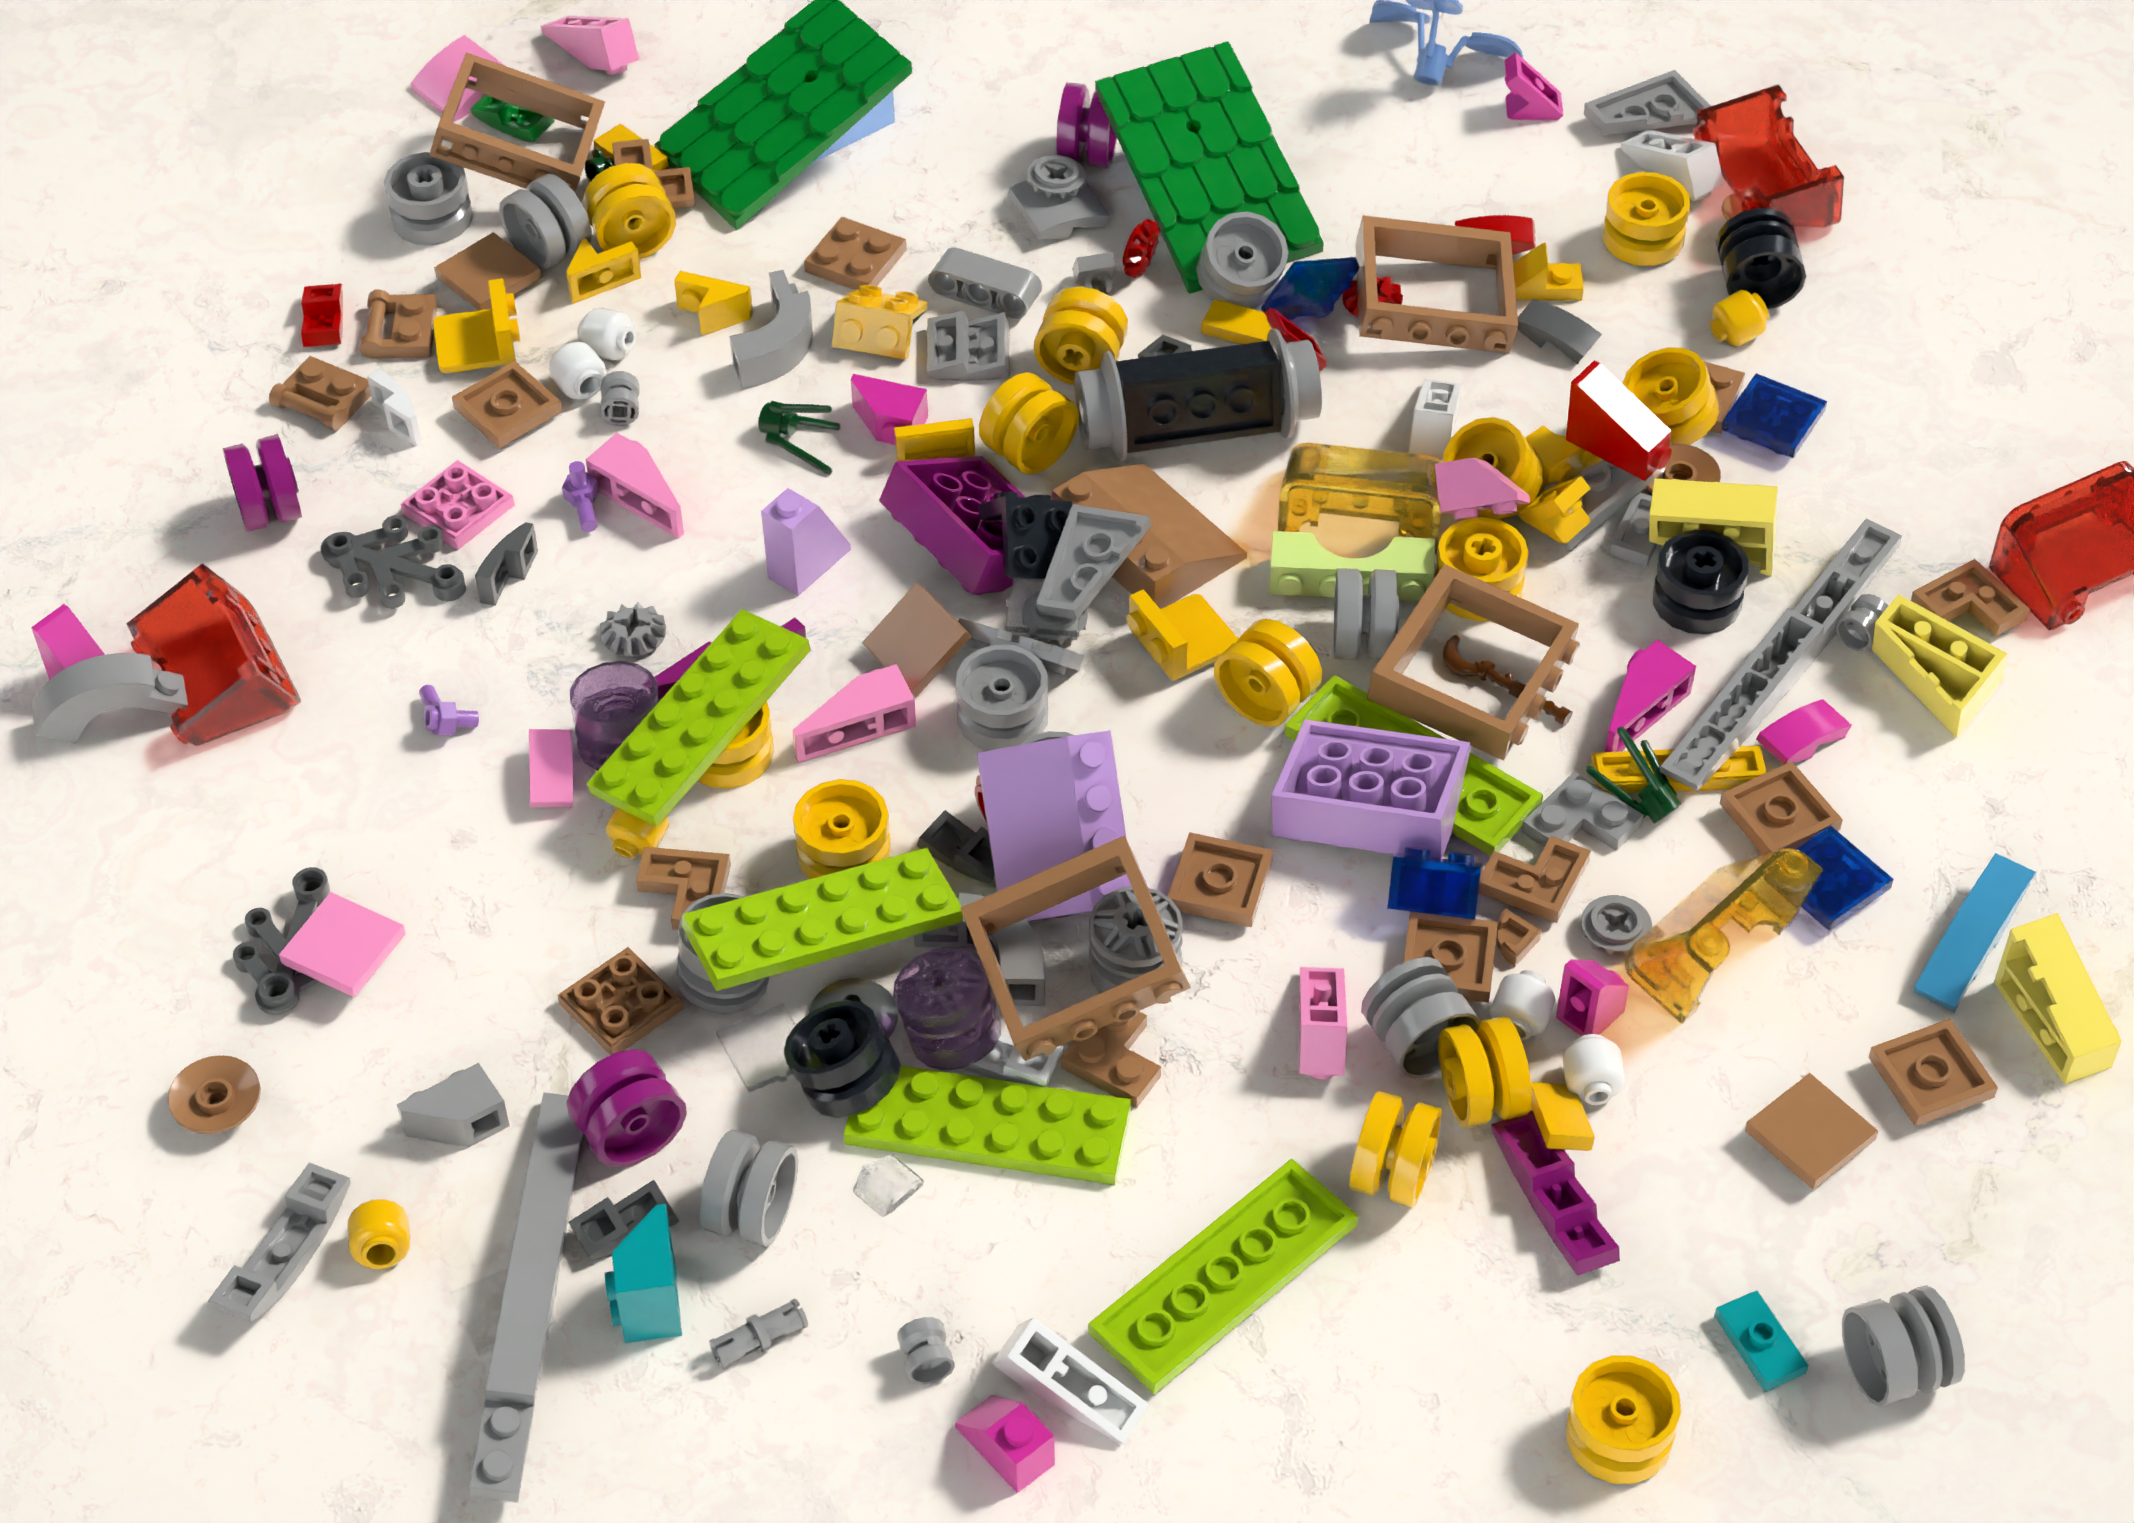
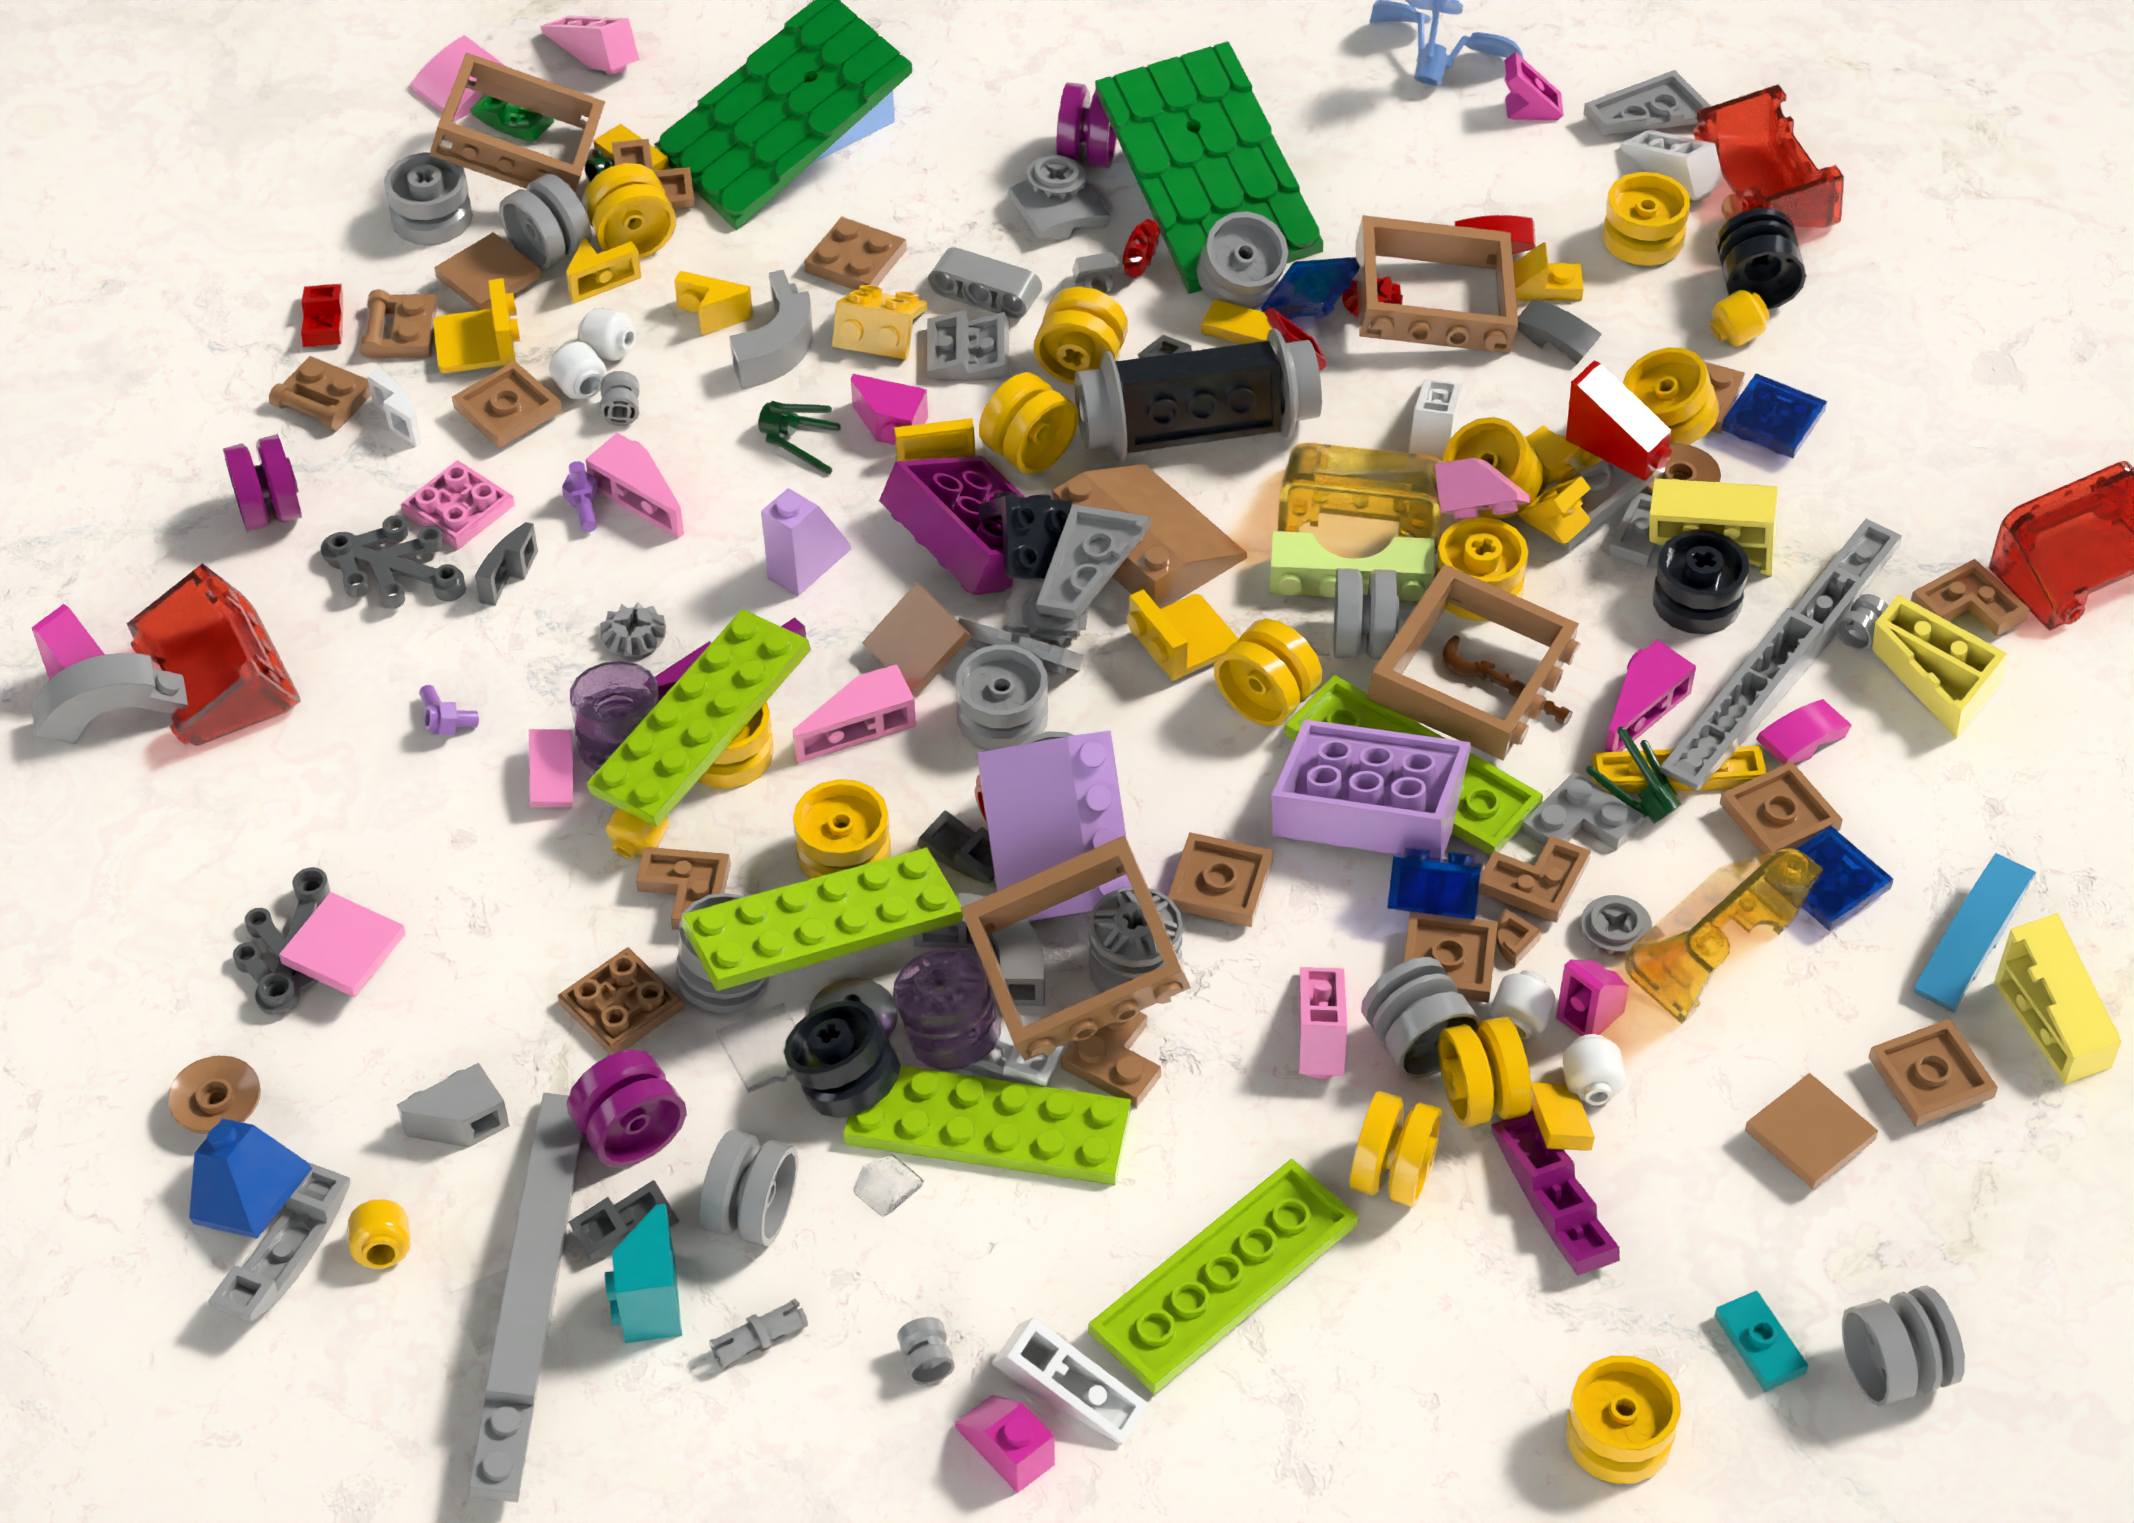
(242, 1179): none -> blue slope

